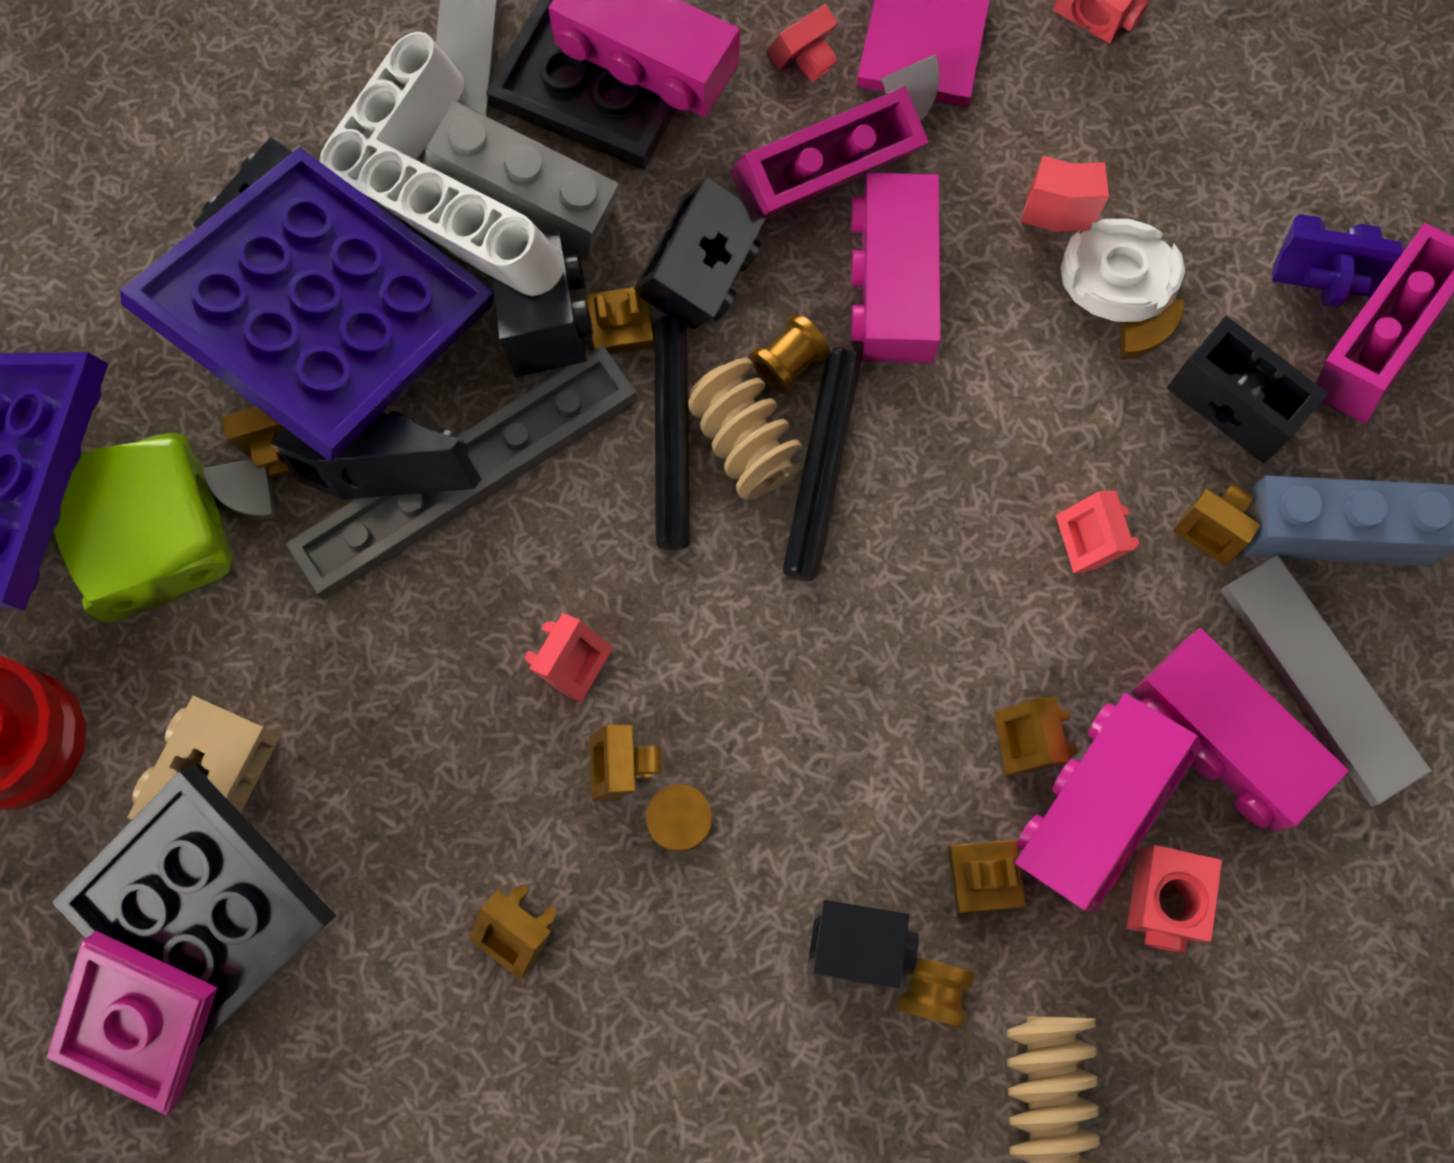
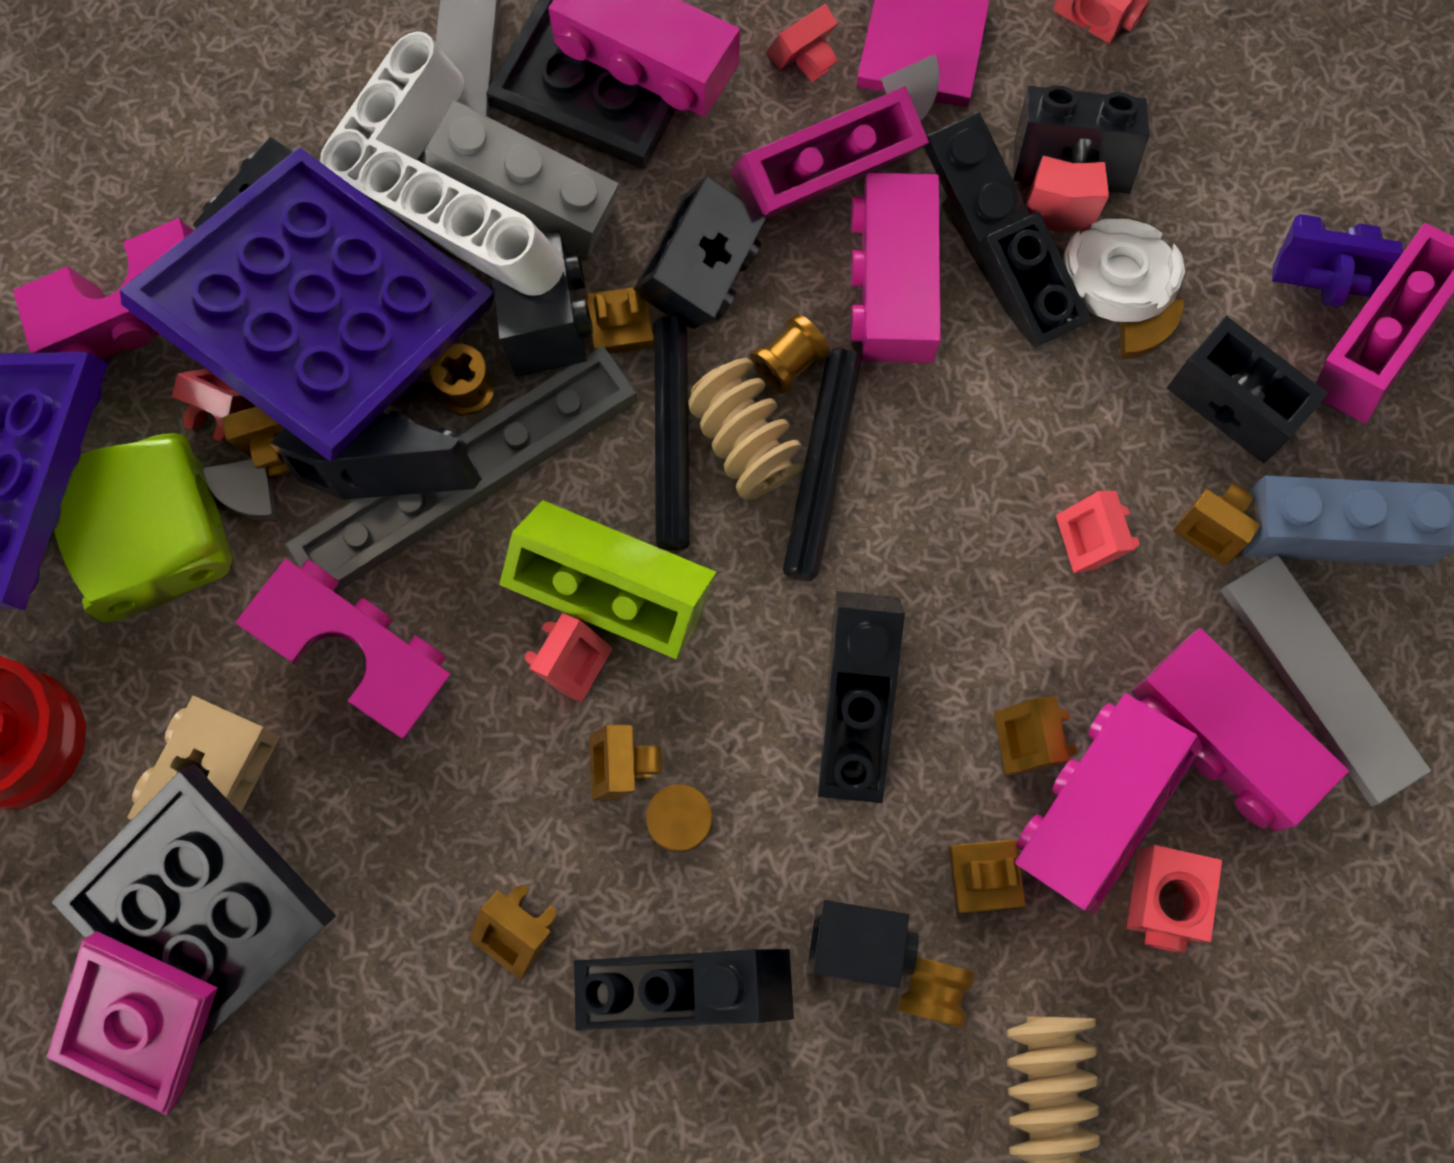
(73, 315): none -> dark pink arch
(207, 394): none -> coral tile
(302, 609): none -> dark pink arch
(462, 396): none -> pearl gold bush
(607, 578): none -> lime brick
(684, 989): none -> black slope
(860, 696): none -> black slope
(1001, 235): none -> black slope
(1082, 130): none -> black brick

